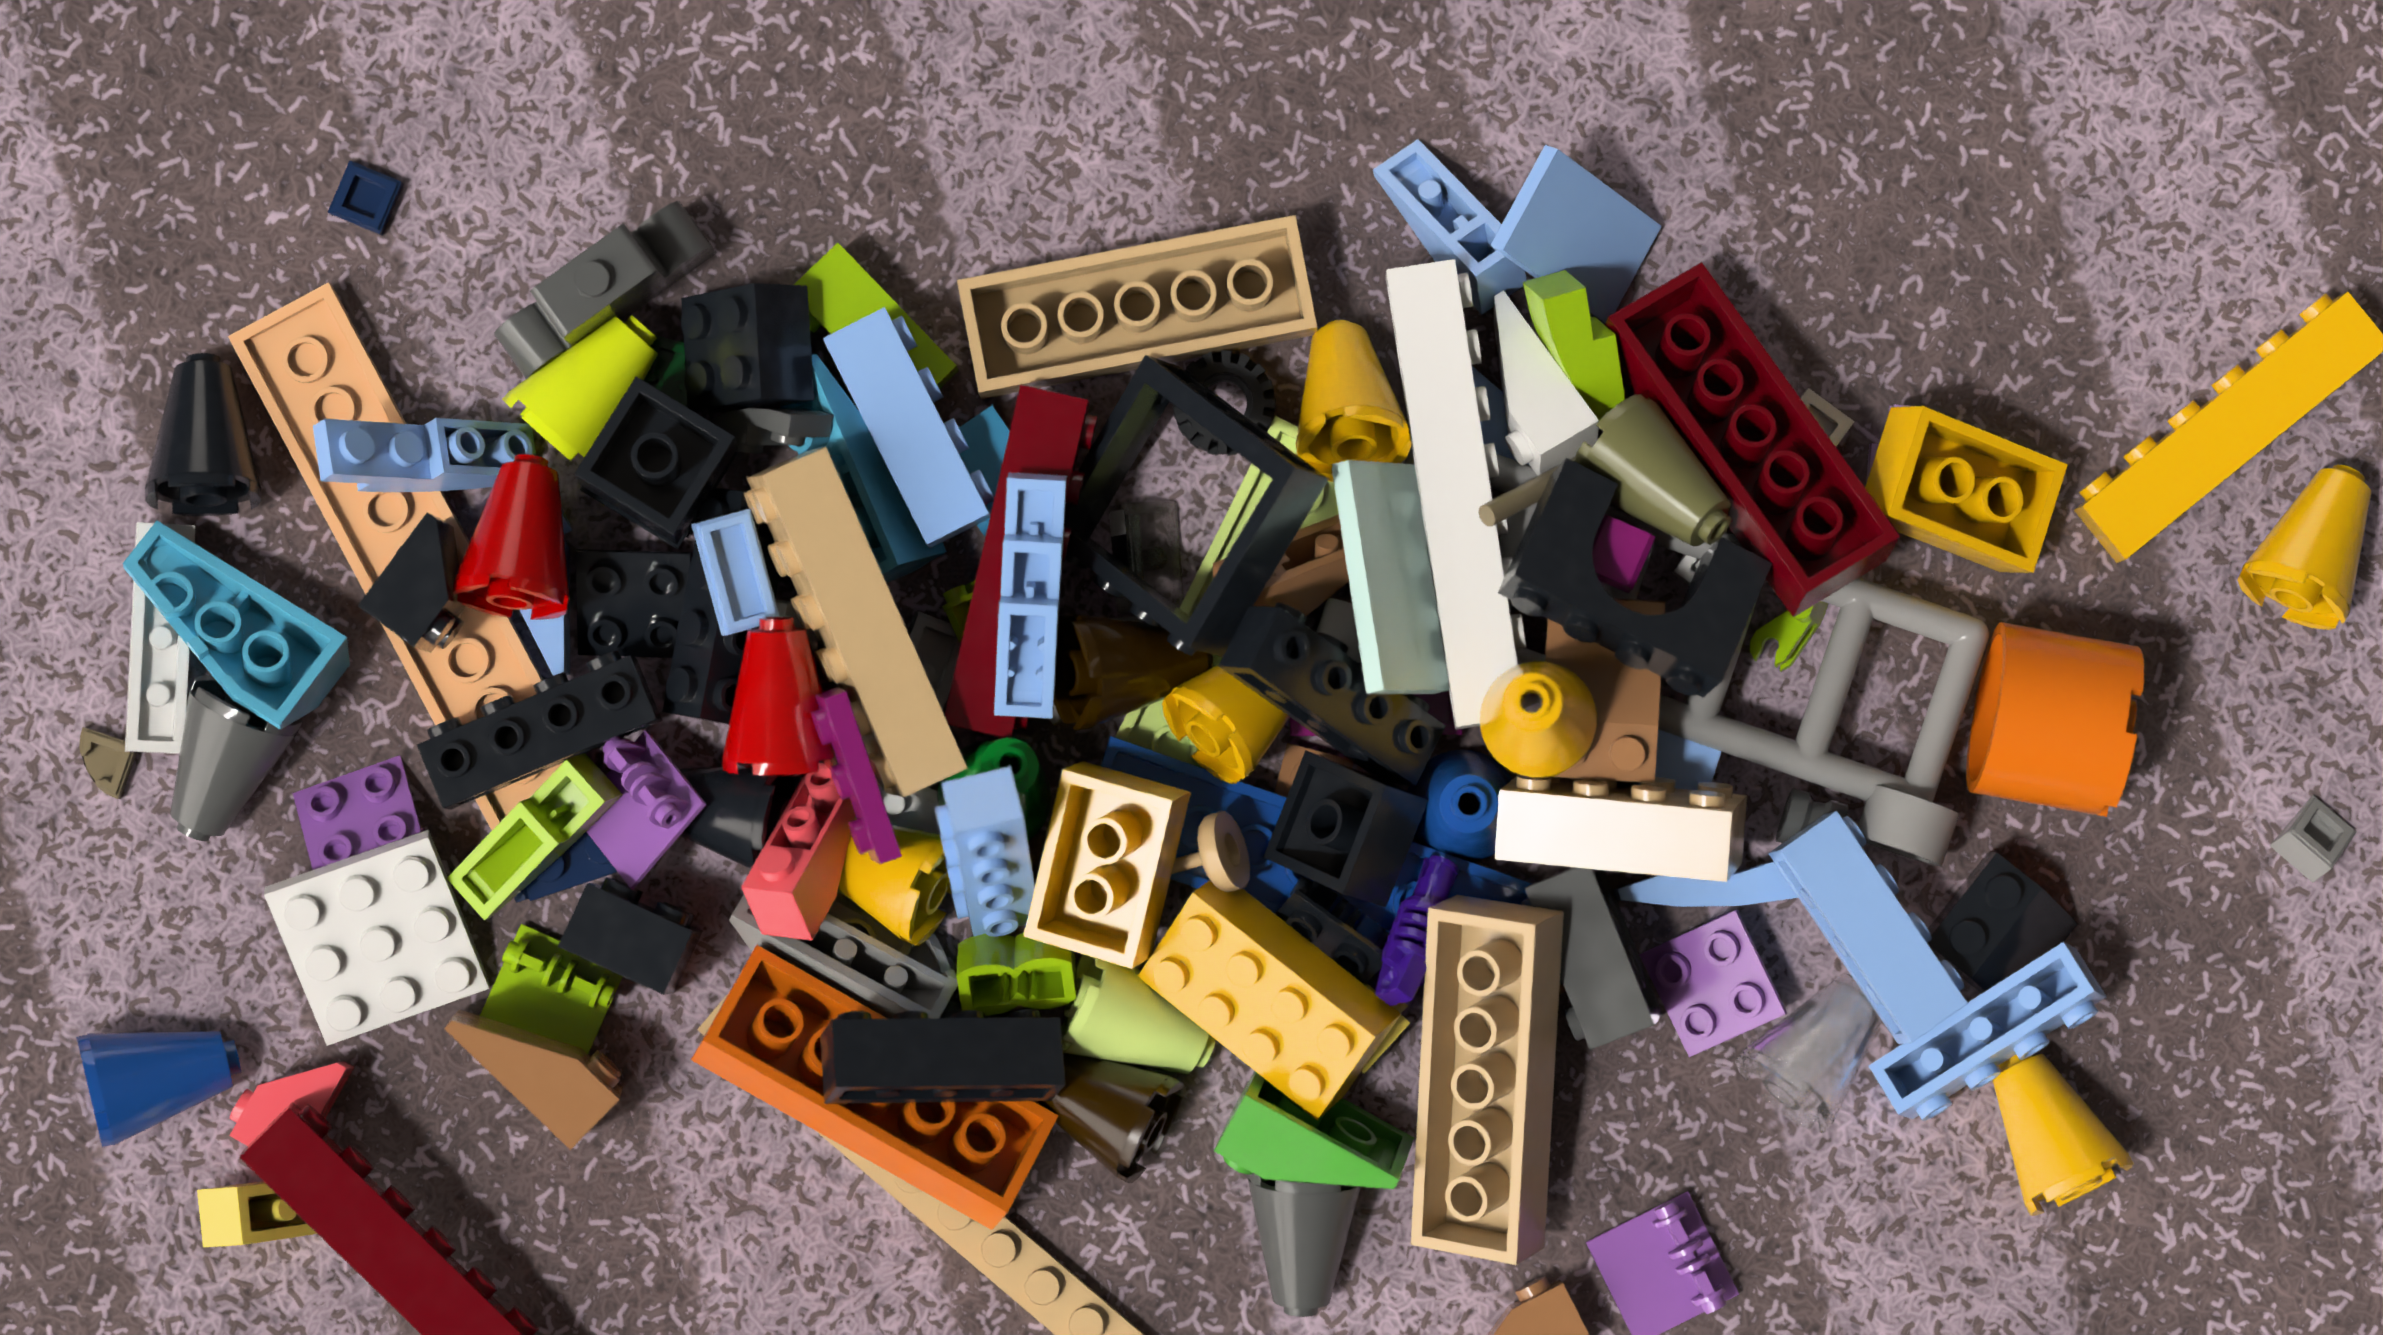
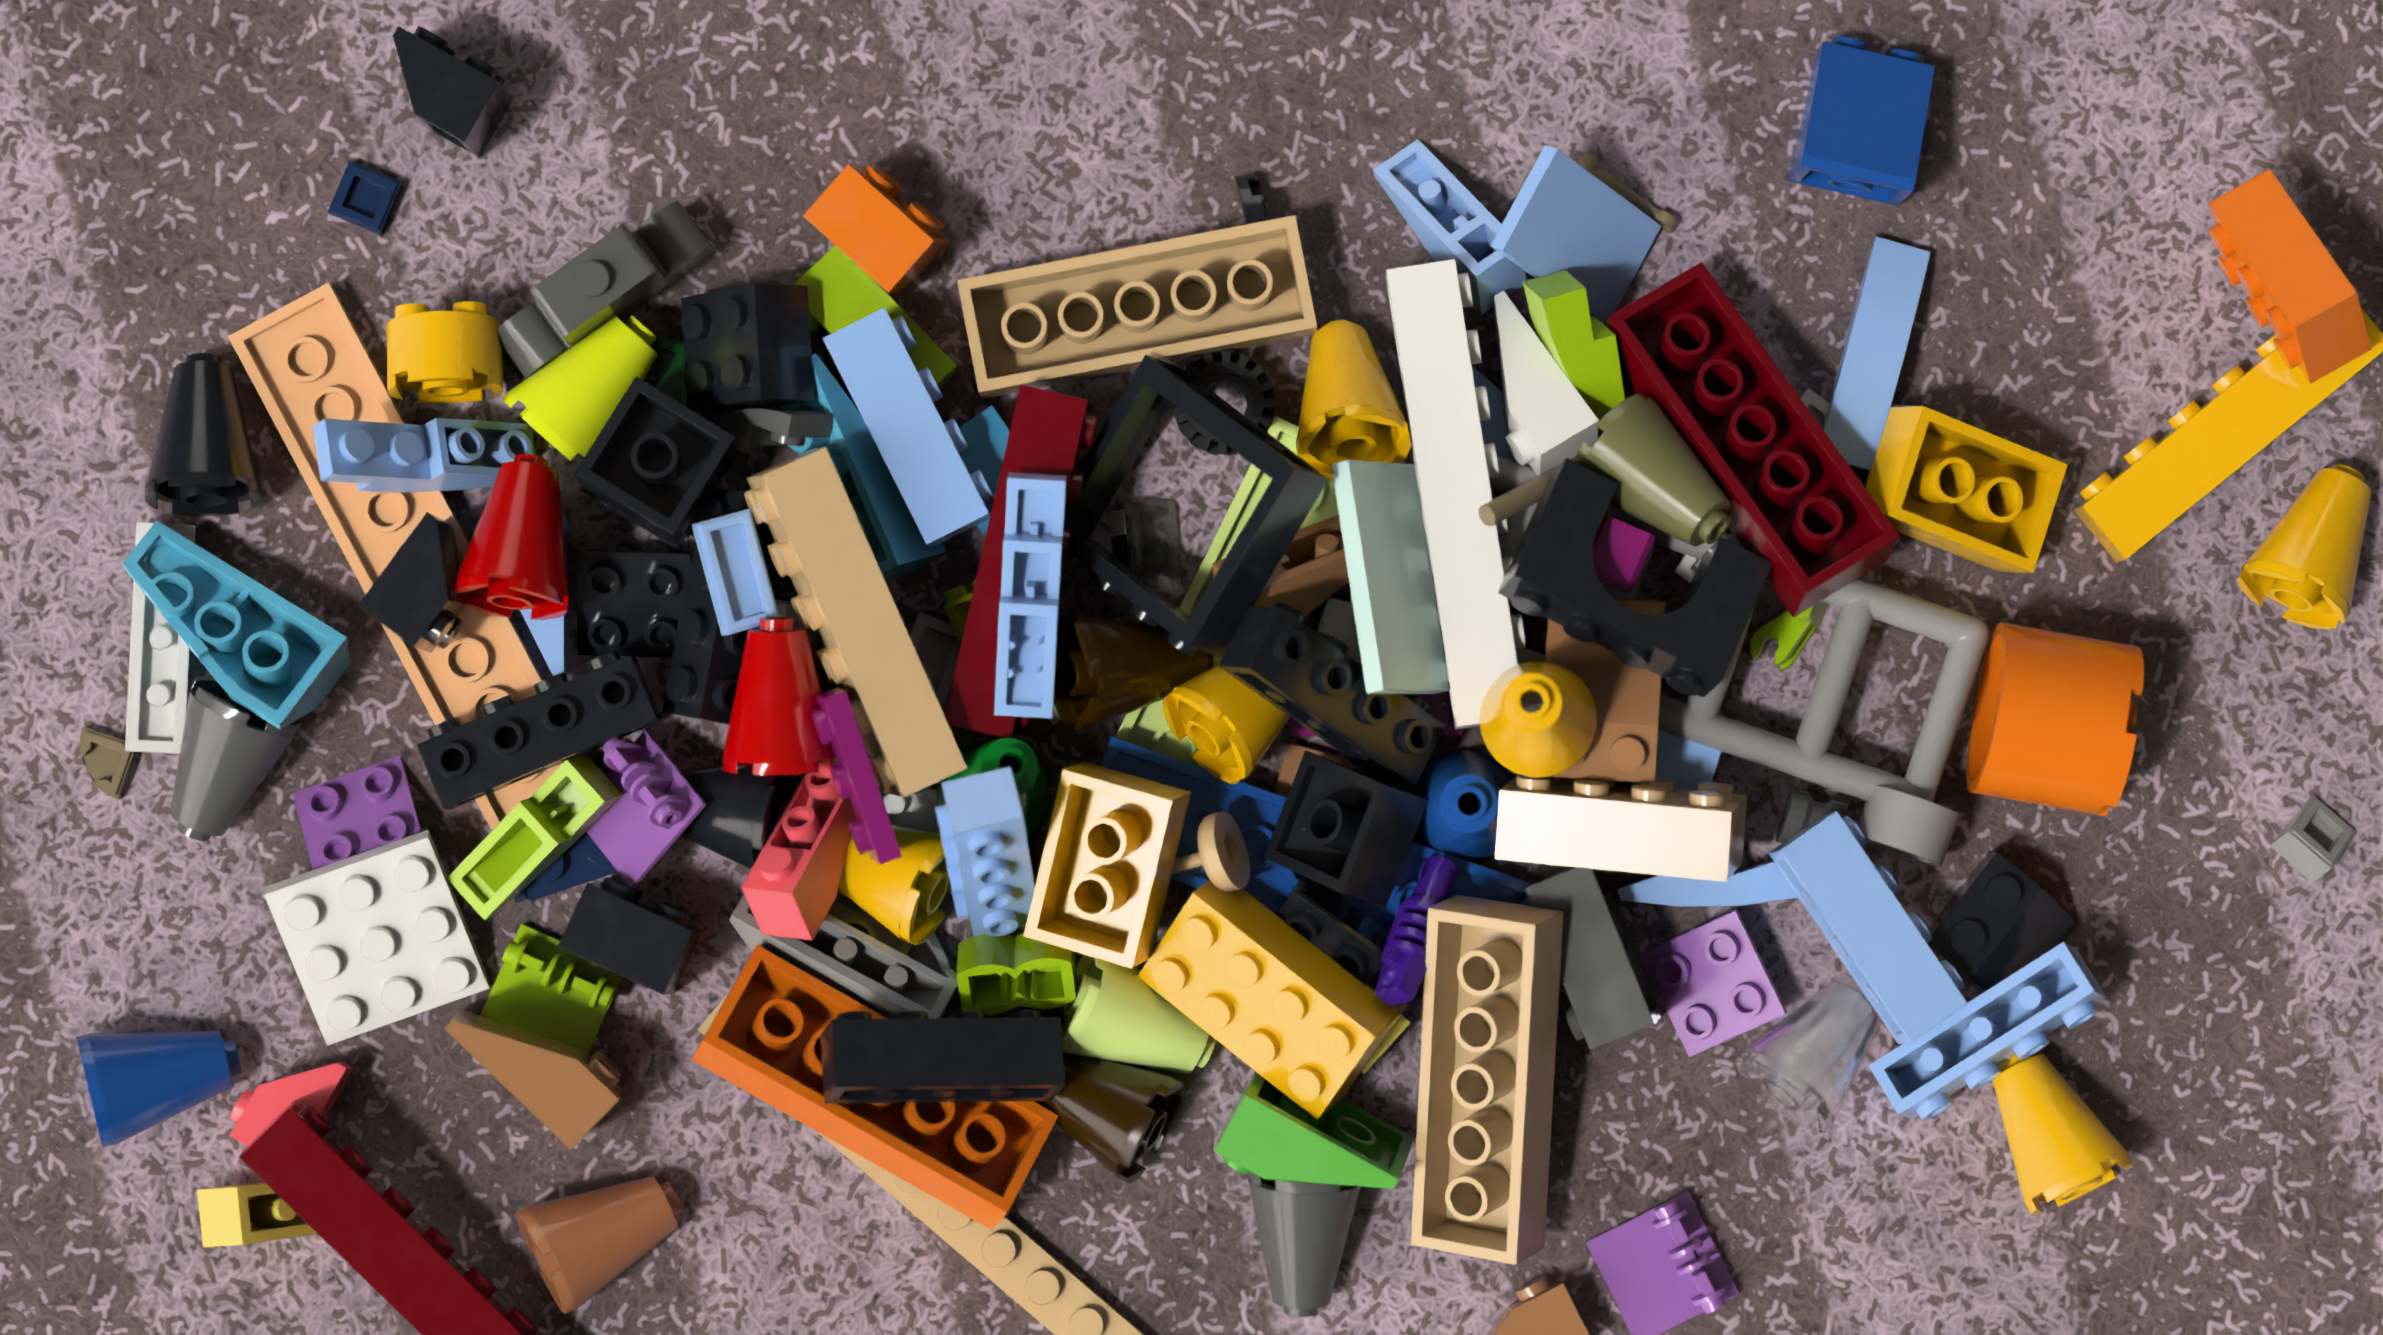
(444, 353): none -> yellow brick
(450, 95): none -> black slope
(596, 1235): none -> nougat cone
(876, 227): none -> orange slope
(1251, 199): none -> black tile
(1591, 164): none -> dark tan hinge
(1863, 121): none -> blue slope
(1875, 349): none -> light blue slope
(2288, 277): none -> orange brick

